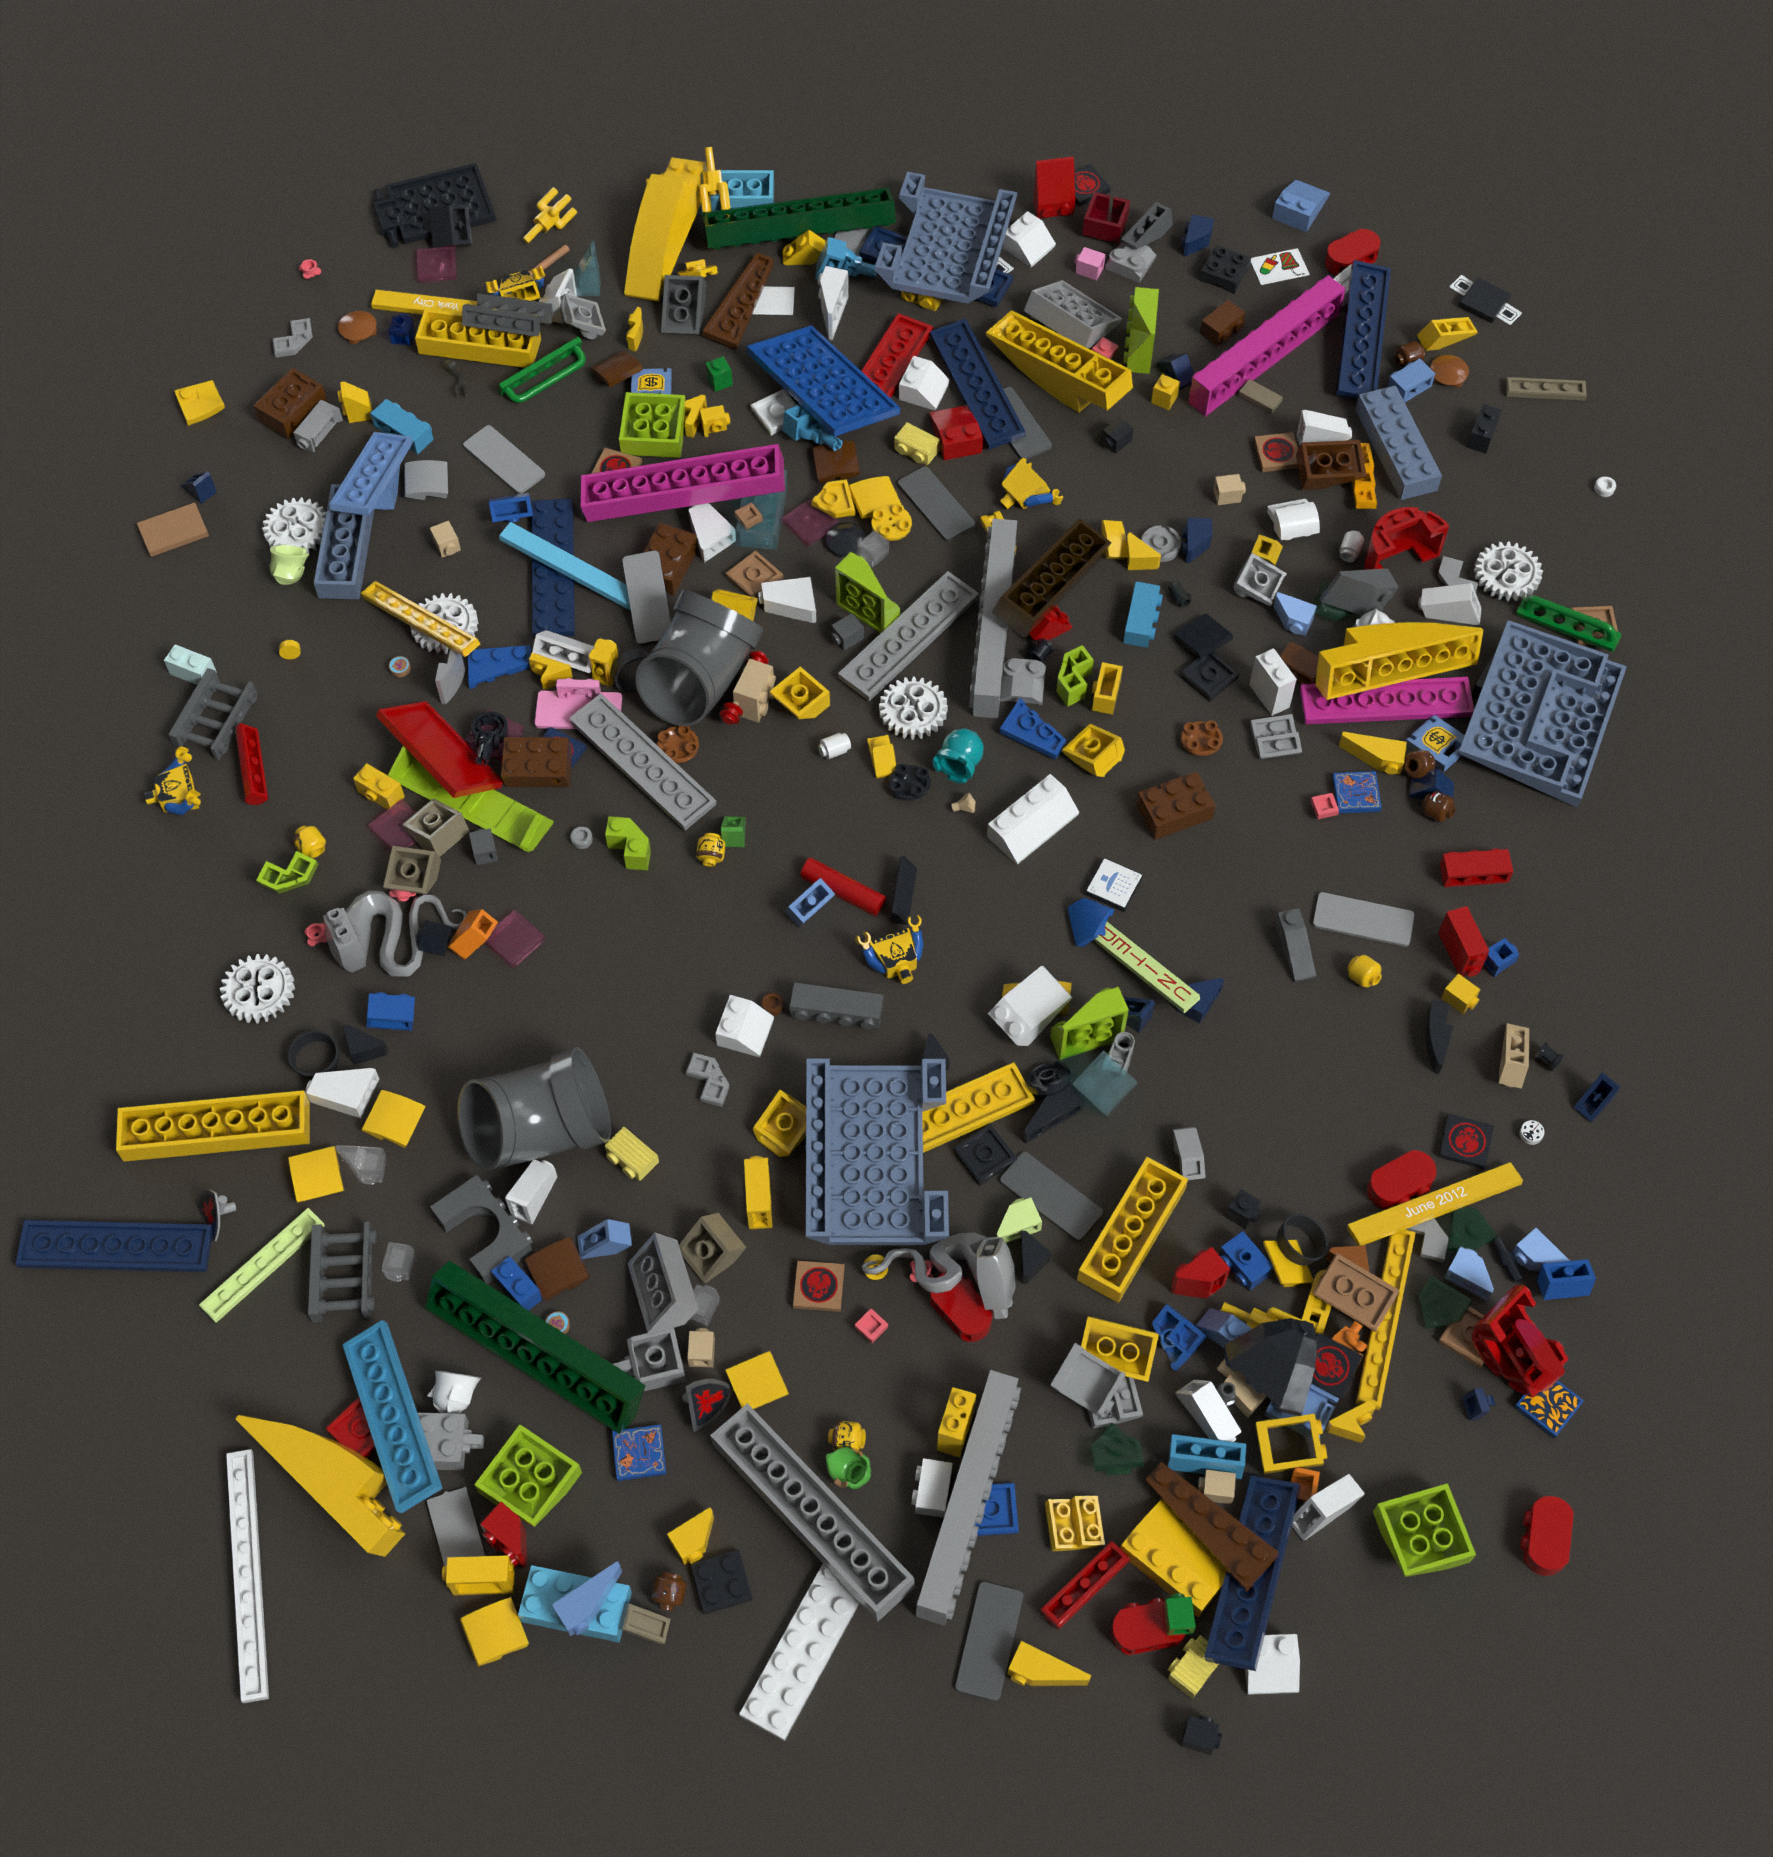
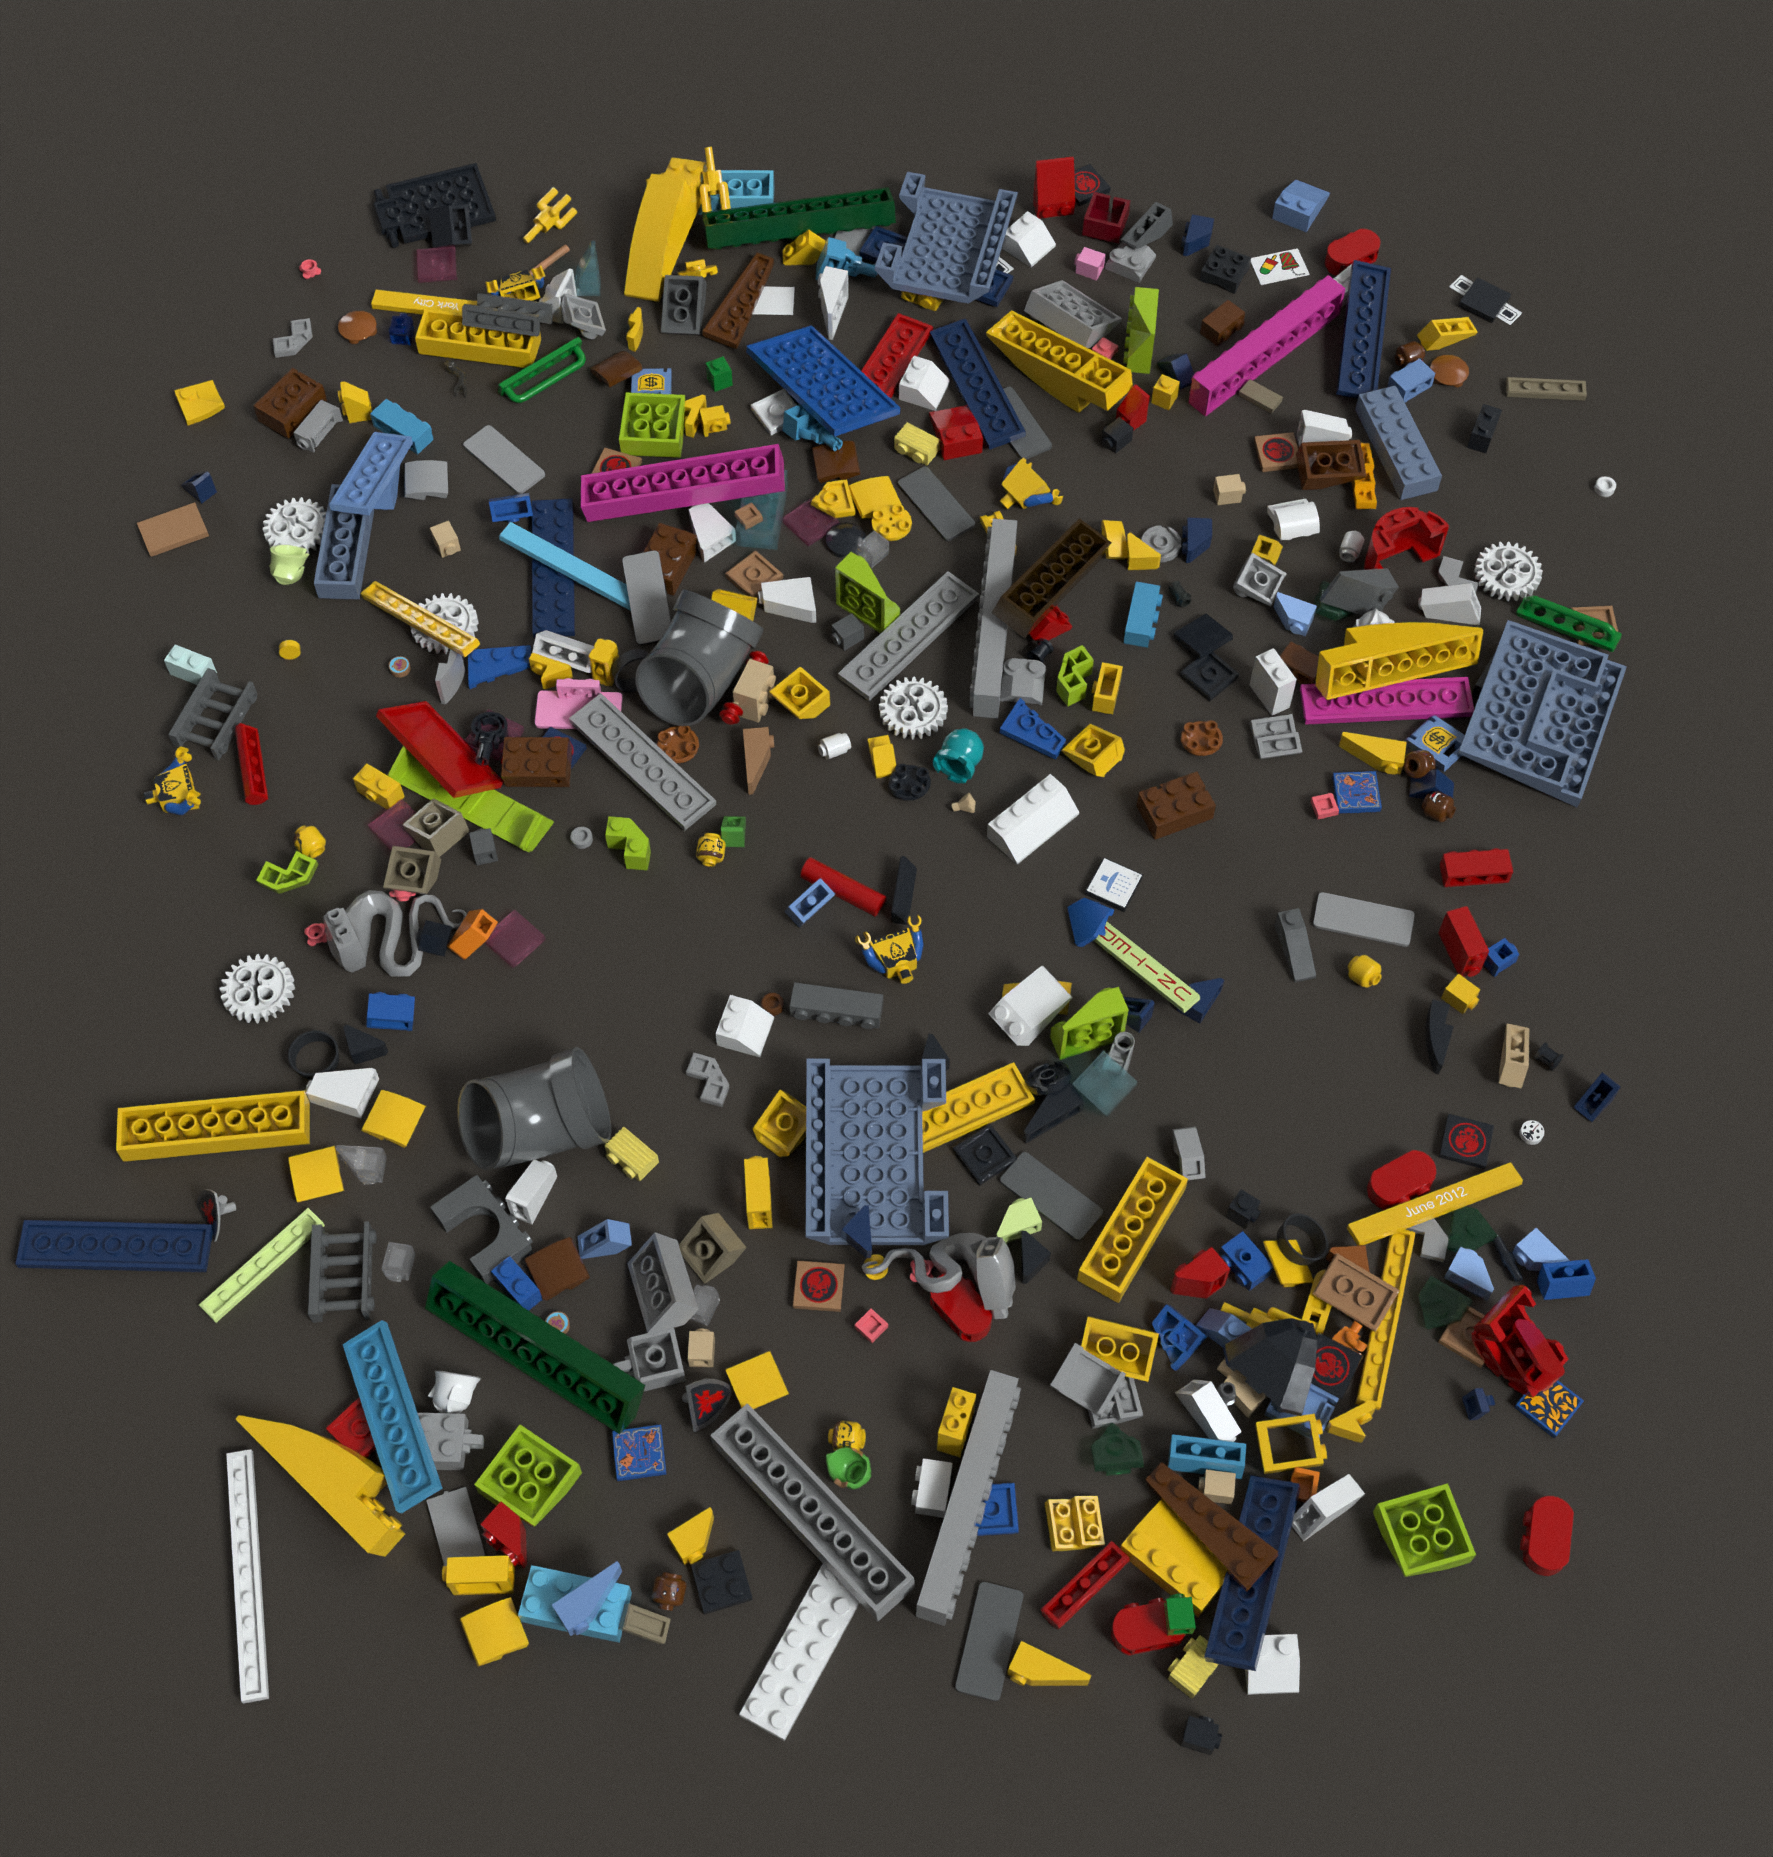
(757, 754): none -> medium nougat slope
(858, 1232): none -> dark blue slope
(1134, 407): none -> red slope

